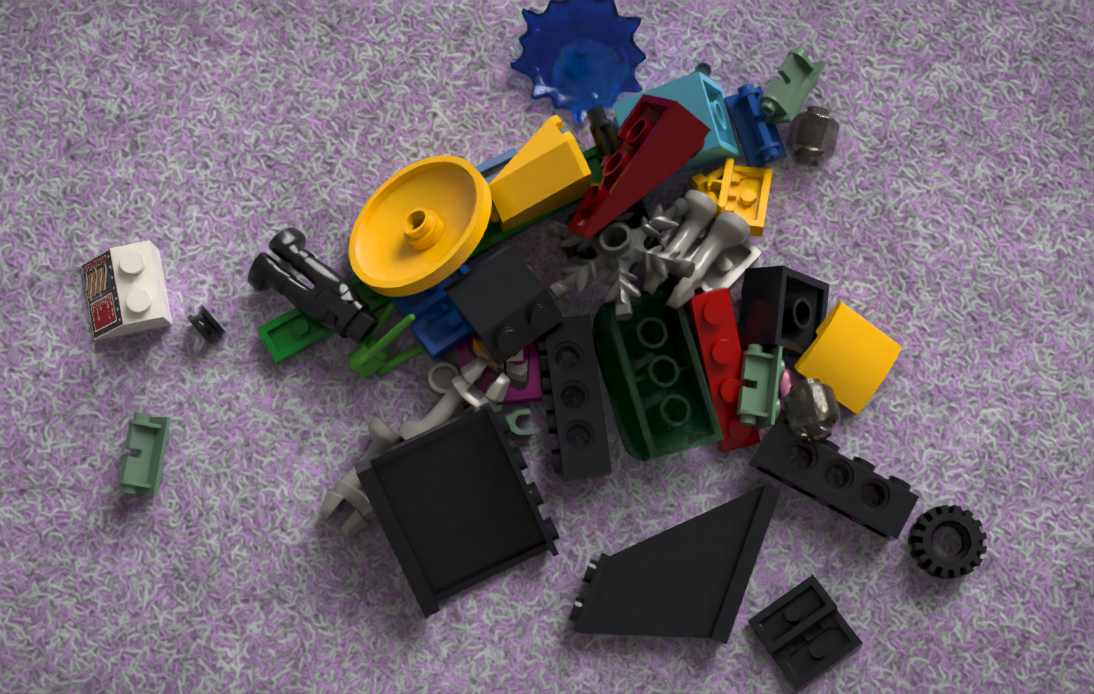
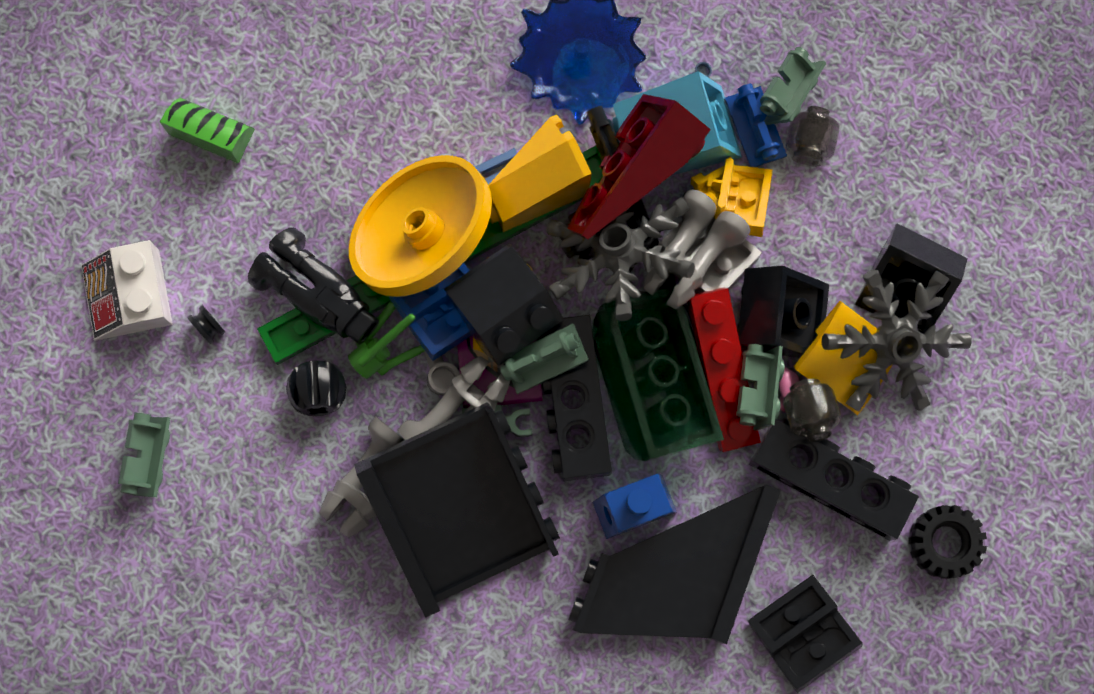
(207, 129): none -> bright green brick
(316, 388): none -> black piece
(545, 359): none -> sand green hinge
(634, 505): none -> blue torso
(896, 340): none -> dark grey piece
(911, 260): none -> black slope

